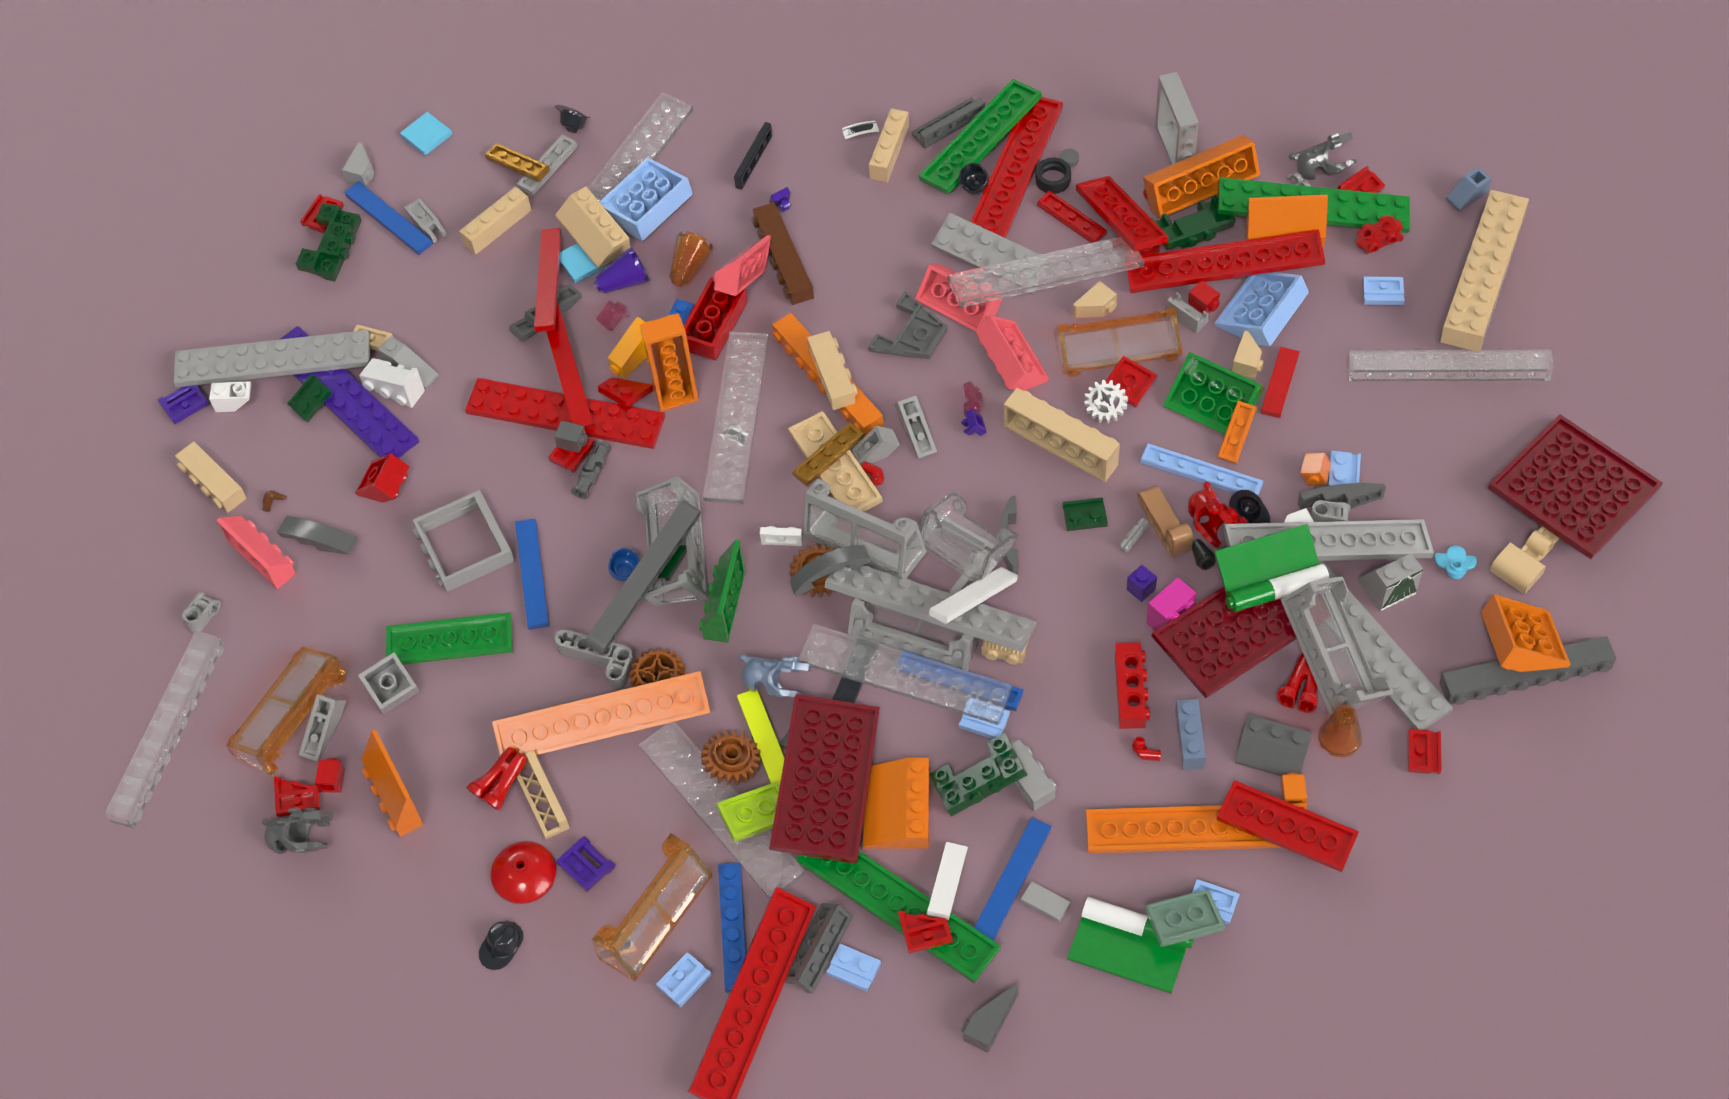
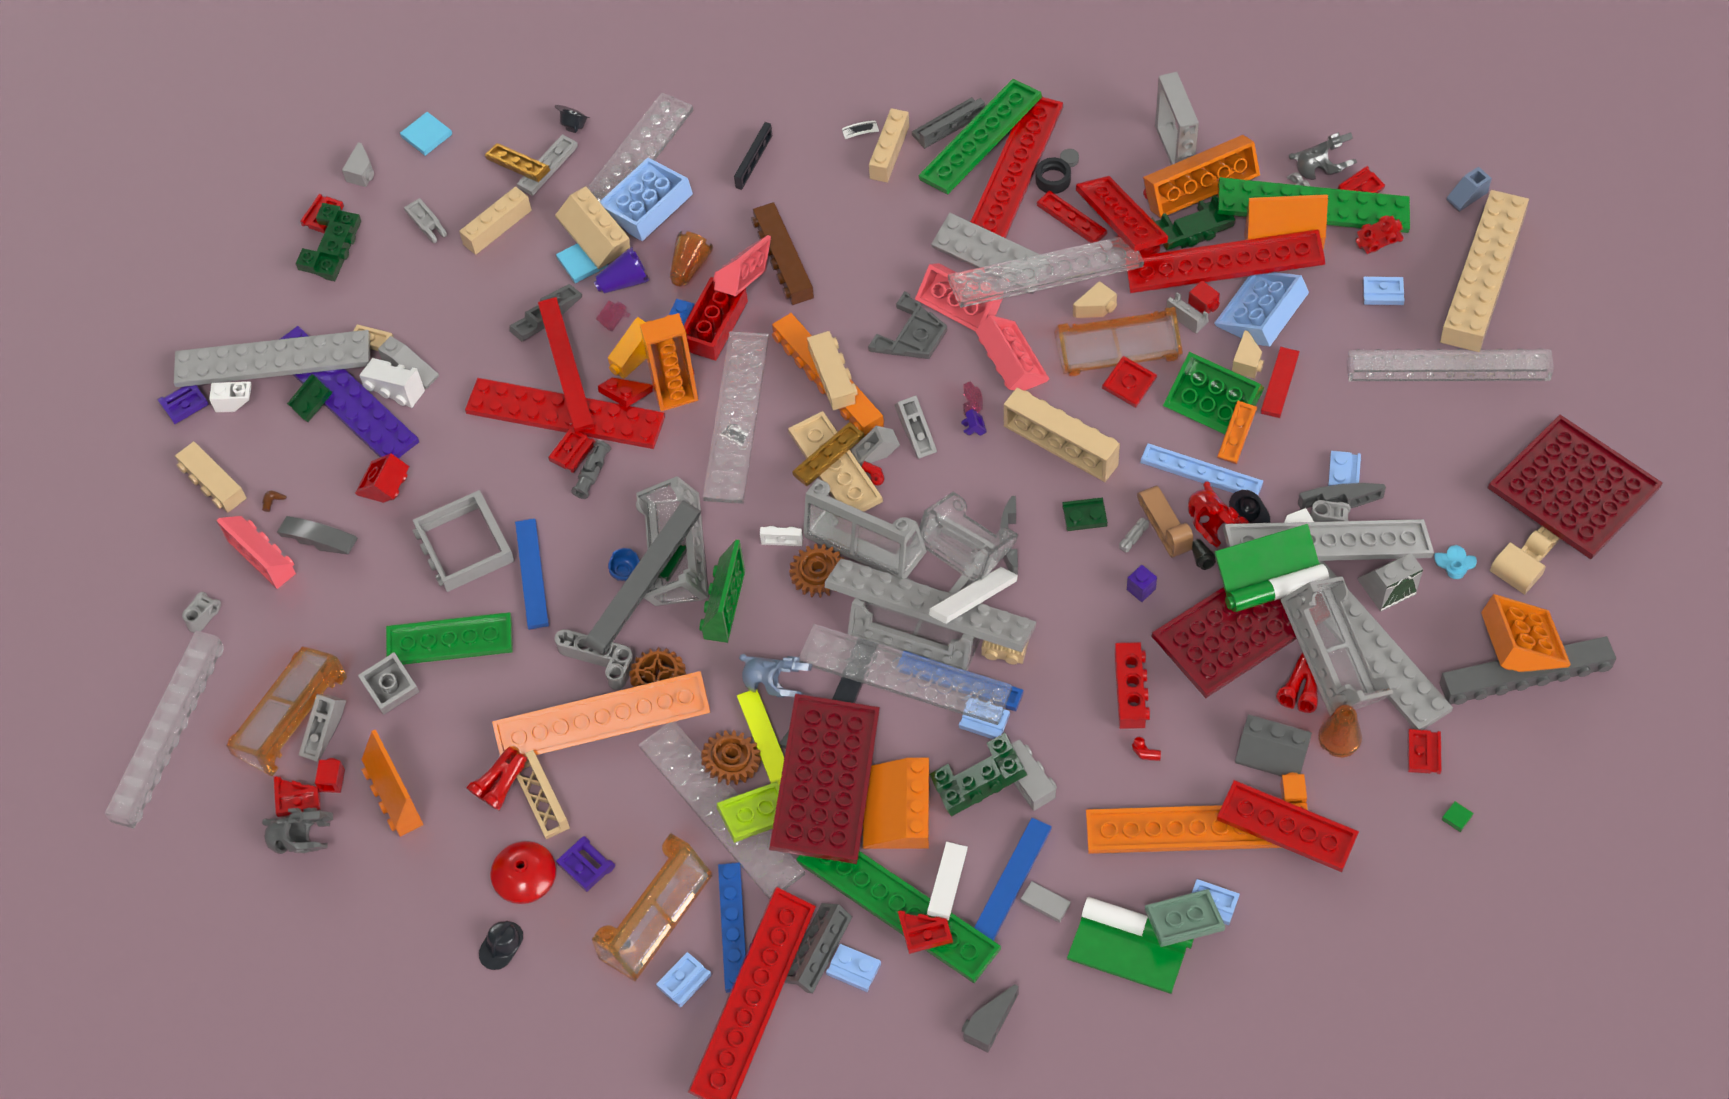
(388, 218): blue tile -> none
(547, 280): tile -> none
(570, 436): dark grey brick -> none
(781, 198): dark purple tile -> none
(828, 563): dark grey slope -> none
(973, 178): black hair -> none
(1110, 394): white gear -> none
(1170, 603): dark pink brick -> none
(1190, 734): sand blue brick -> none
(1315, 468): orange brick -> none
(1457, 816): none -> green tile

